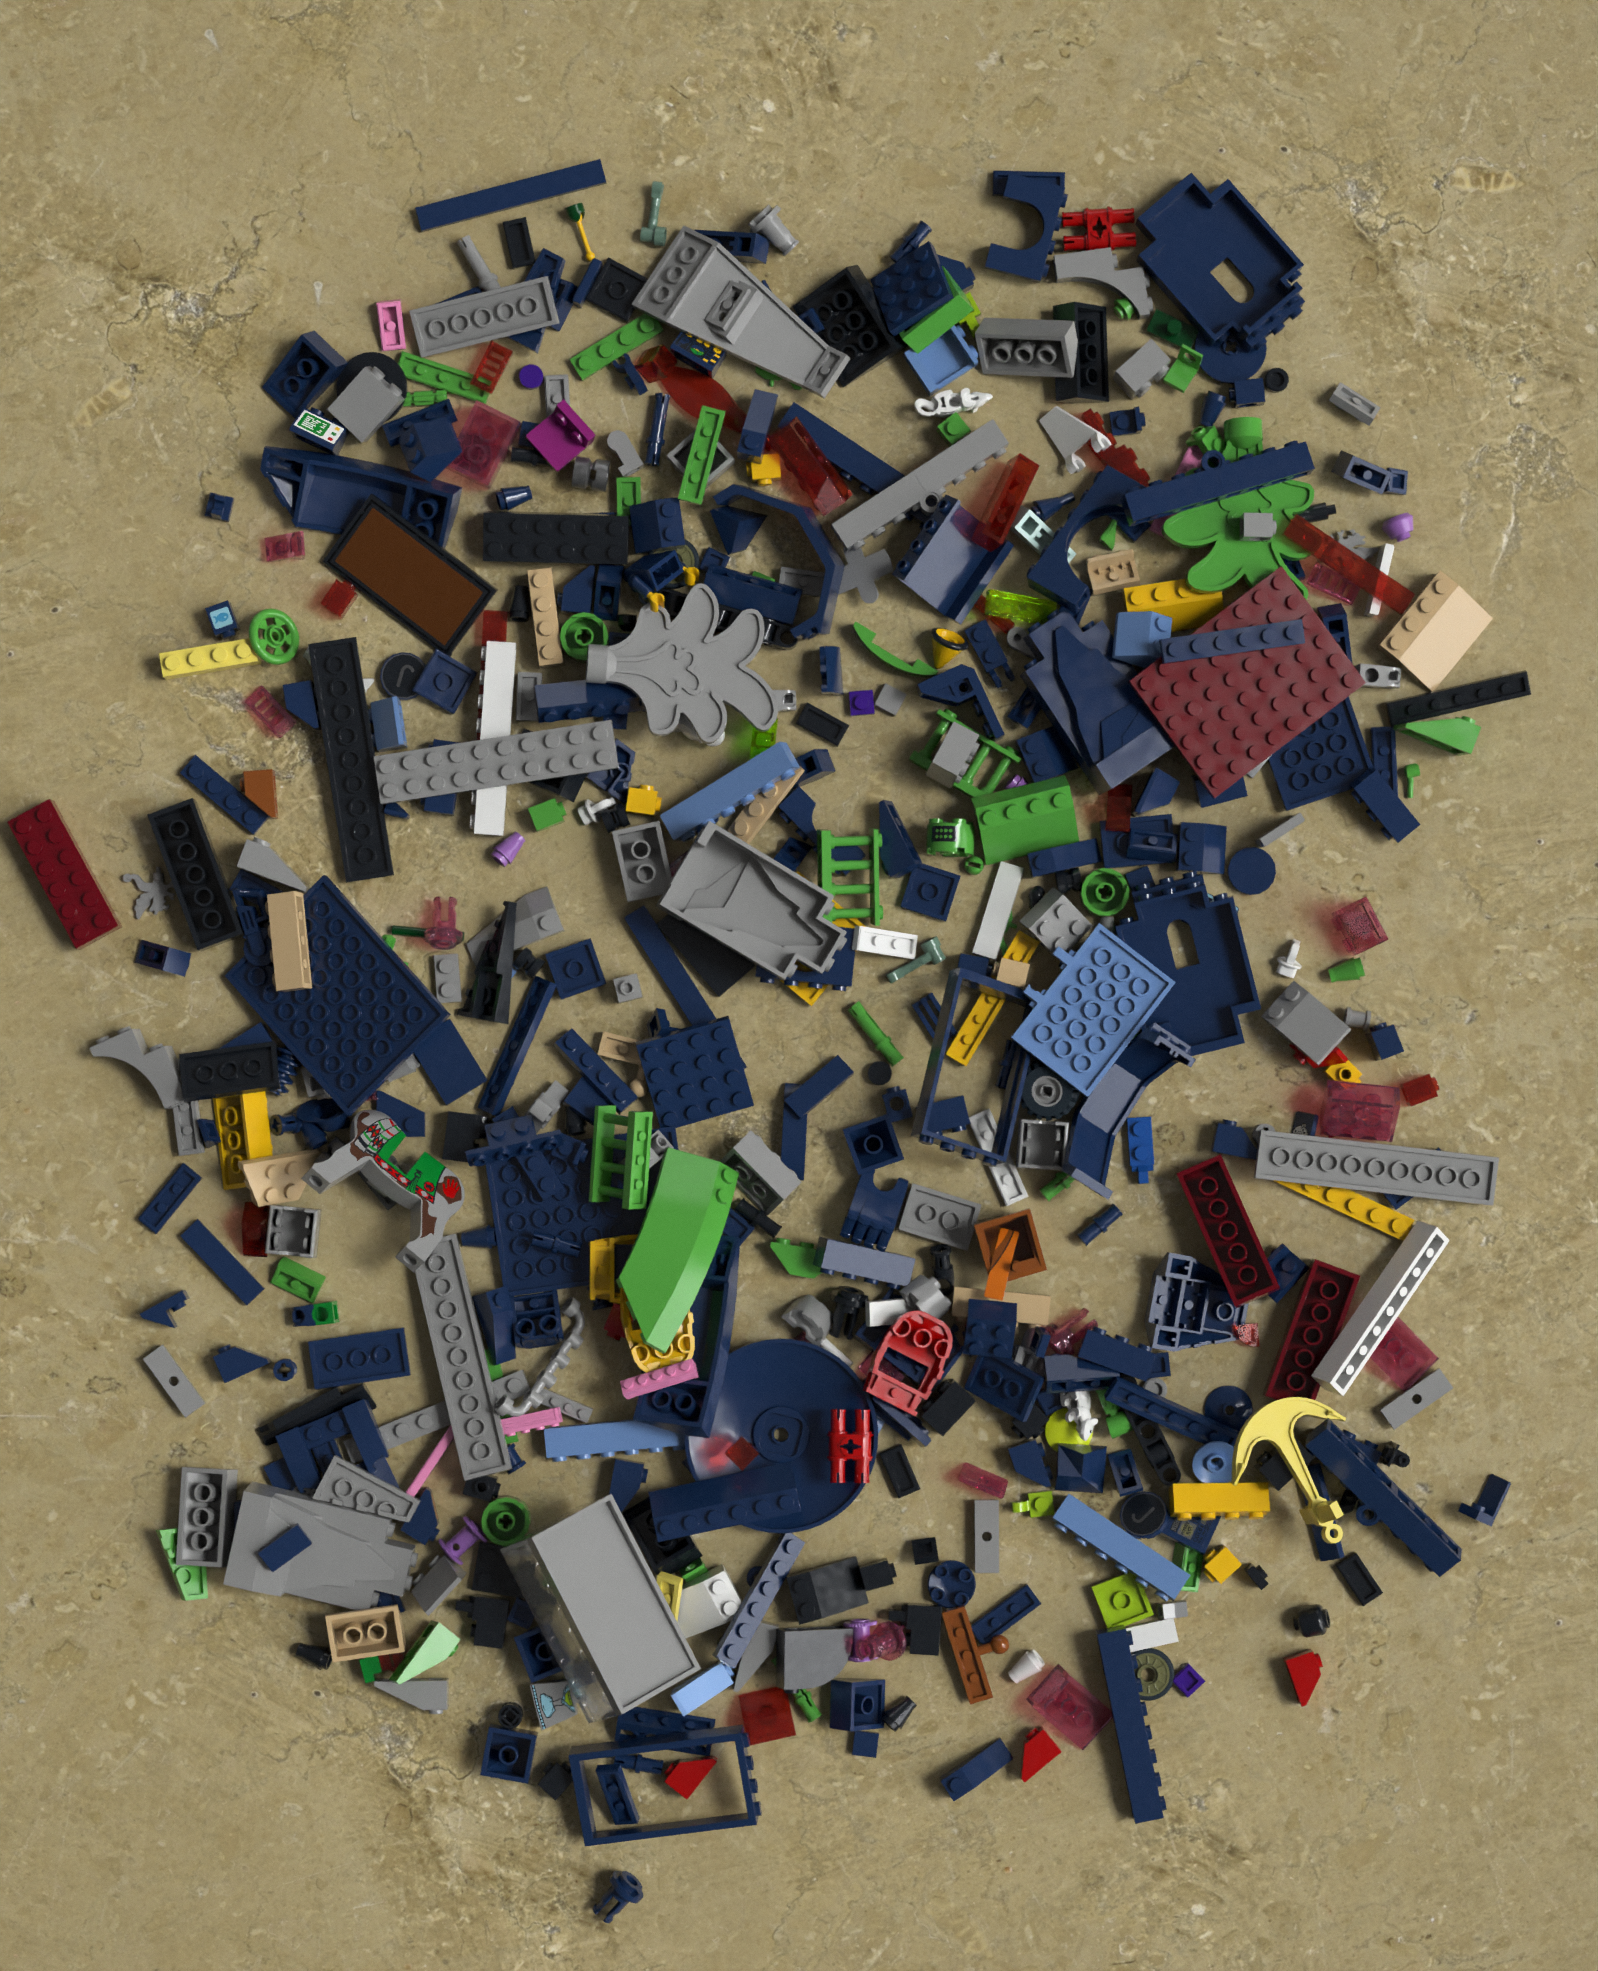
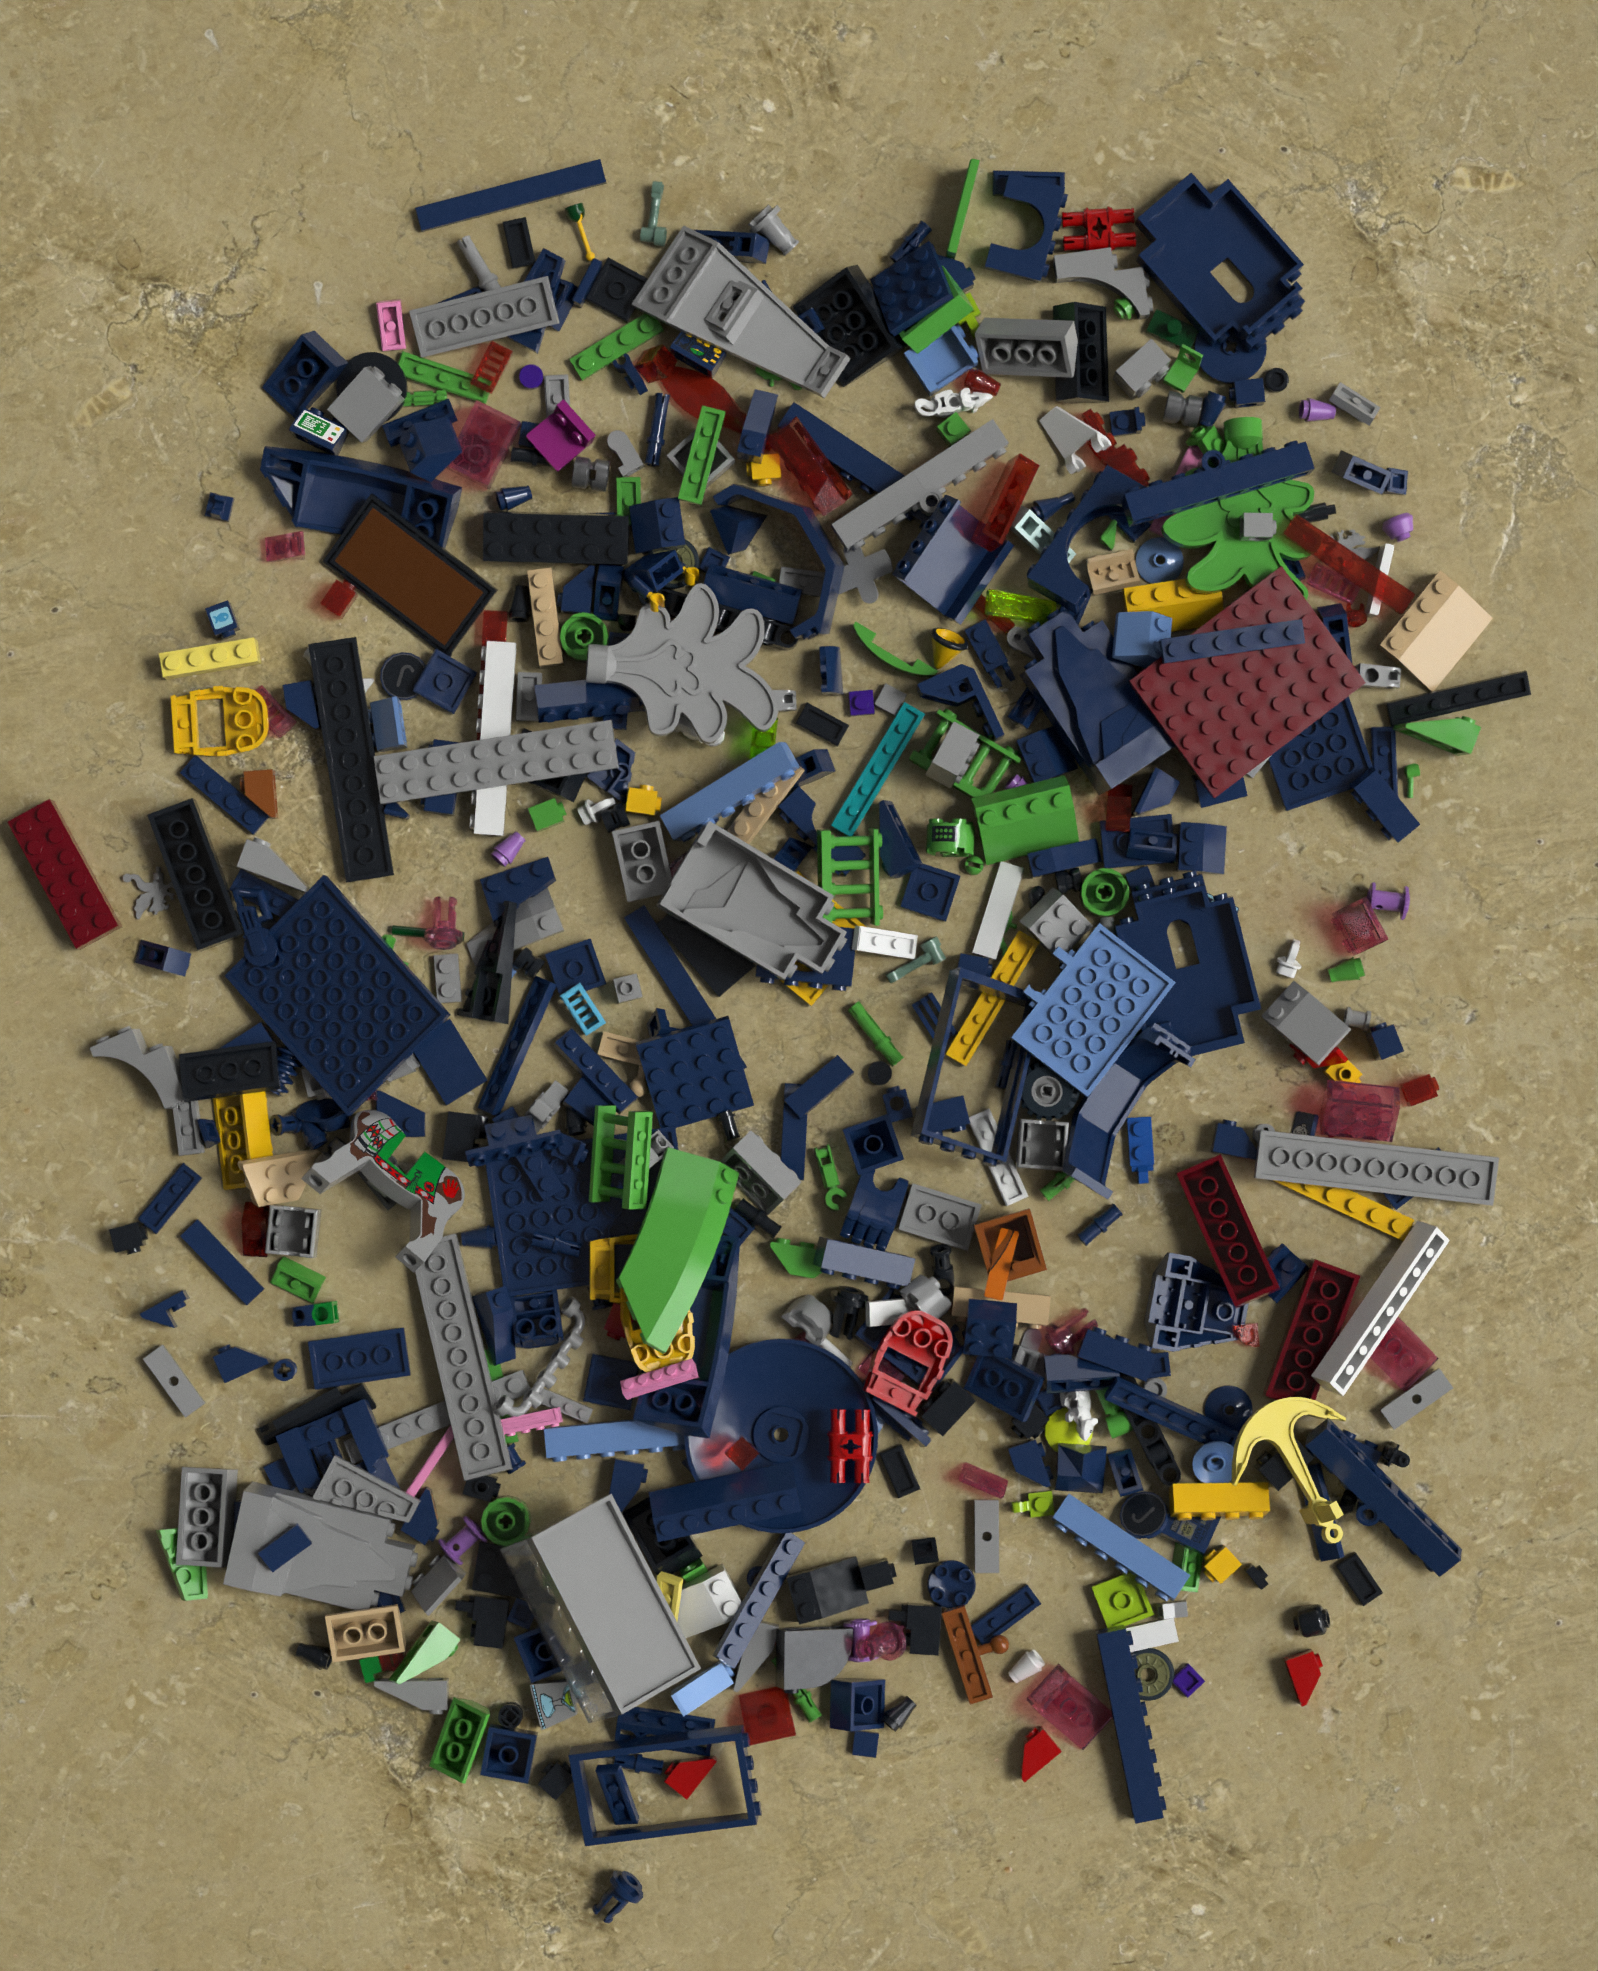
(129, 1238): none -> black brick
(244, 720): none -> yellow slope
(280, 637): bright green plate -> none
(288, 941): tan brick -> none
(460, 1738): none -> bright green slope
(516, 885): none -> dark blue wing
(592, 1026): none -> medium azure slope
(604, 1380): none -> dark blue tile
(728, 1125): none -> black pin
(829, 1177): none -> bright green piece
(878, 769): none -> teal plate
(962, 208): none -> bright green tile
(976, 1769): dark blue slope -> none
(981, 382): none -> clear red cone
(1011, 972): tan brick -> none
(1040, 1341): dark blue tile -> none
(1150, 569): none -> medium blue dish
(1182, 409): none -> flat silver wheel
(1251, 871): dark blue tile -> none
(1279, 830): light grey tile -> none
(1316, 410): none -> medium lavender cone
(1356, 617): none -> clear red plate
(1389, 900): none -> medium lavender hose
(1489, 1501): dark blue bracket -> none

